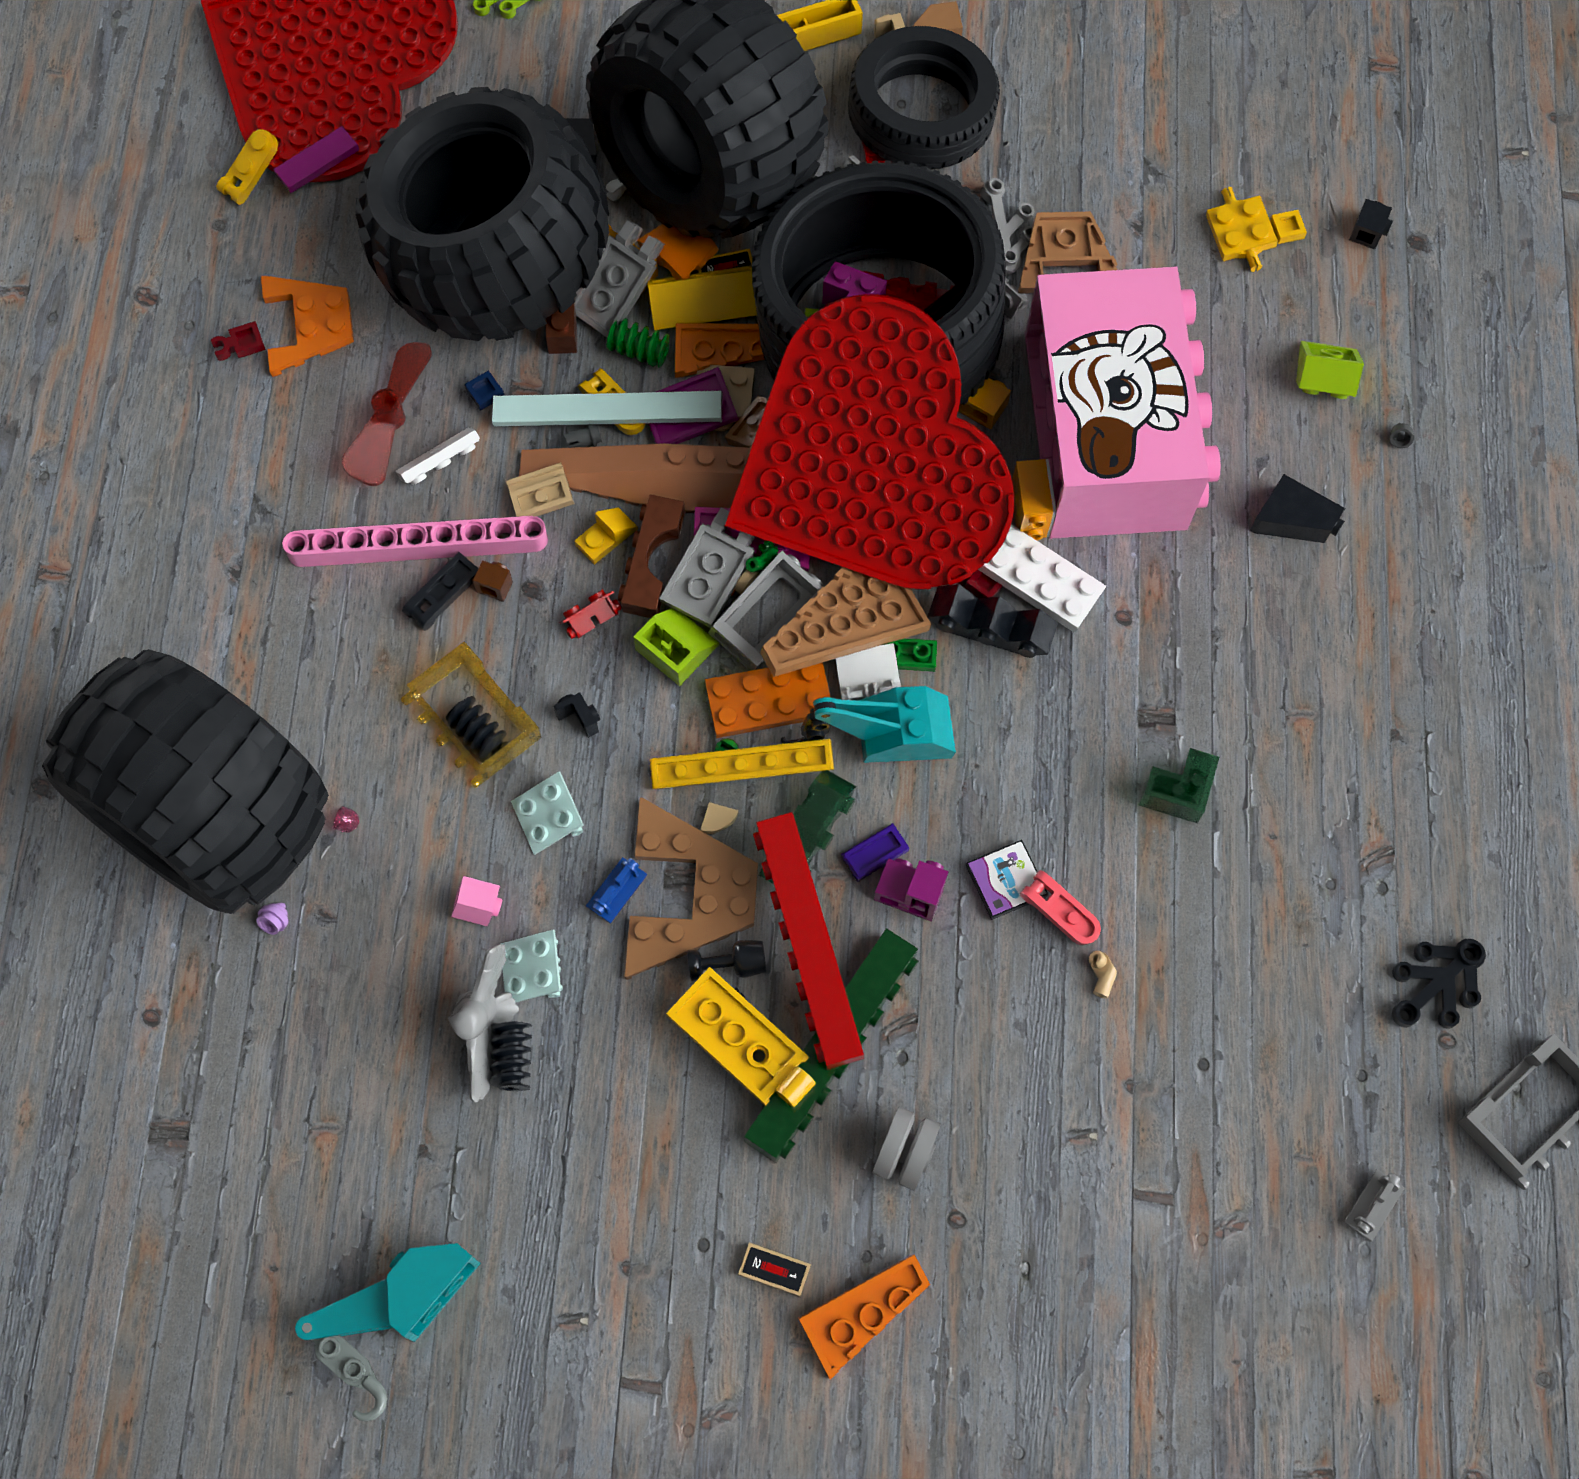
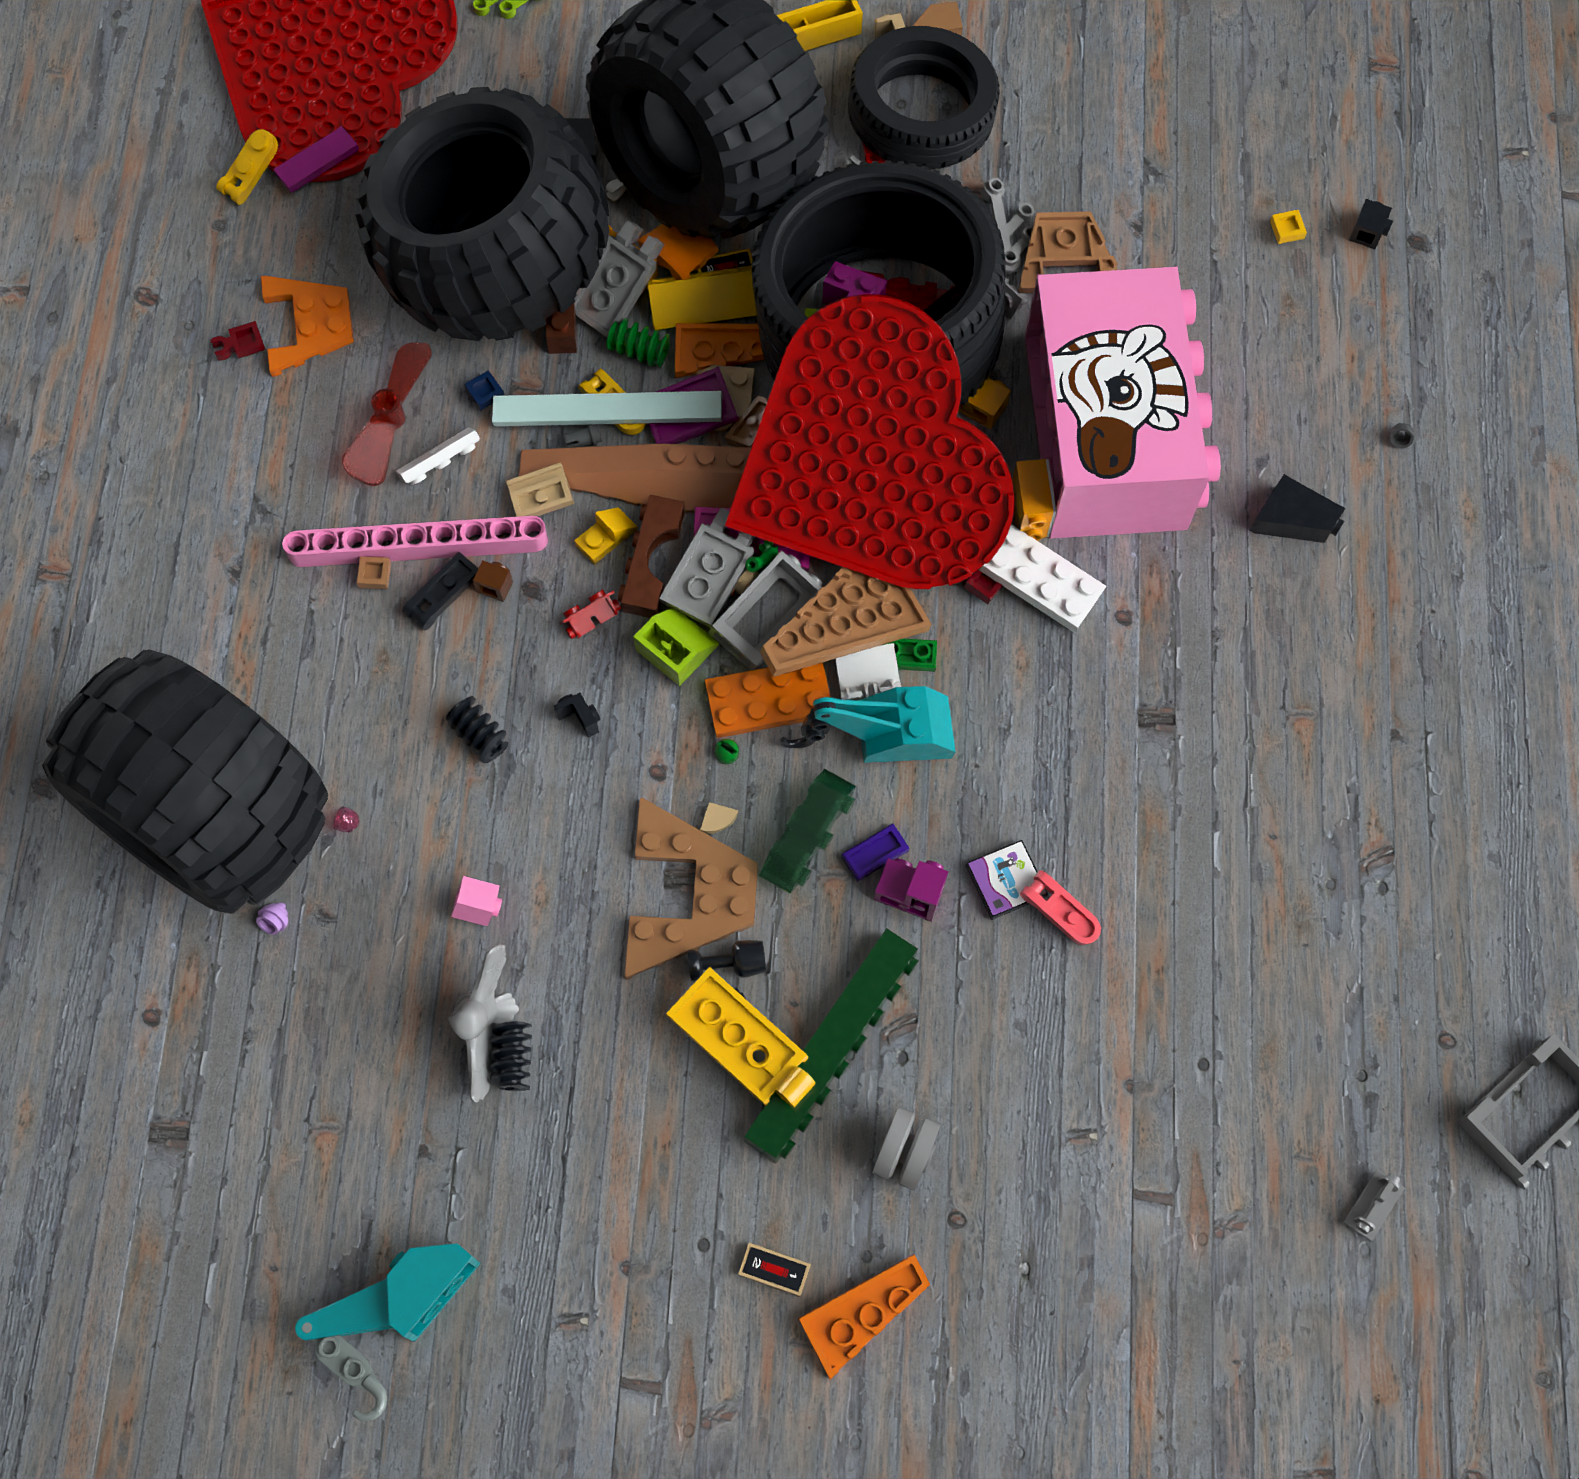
(374, 572): none -> medium nougat plate
(464, 655): clear yellow hinge -> none
(532, 967): light aqua hinge -> none
(547, 813): light aqua hinge -> none
(616, 889): blue hinge -> none
(741, 764): yellow tile -> none
(810, 941): red brick -> none
(992, 621): black brick -> none
(1104, 971): tan arm -> none
(1183, 793): clear green brick -> none
(1241, 228): yellow plate -> none
(1329, 369): lime slope -> none
(1442, 979): black plant -> none

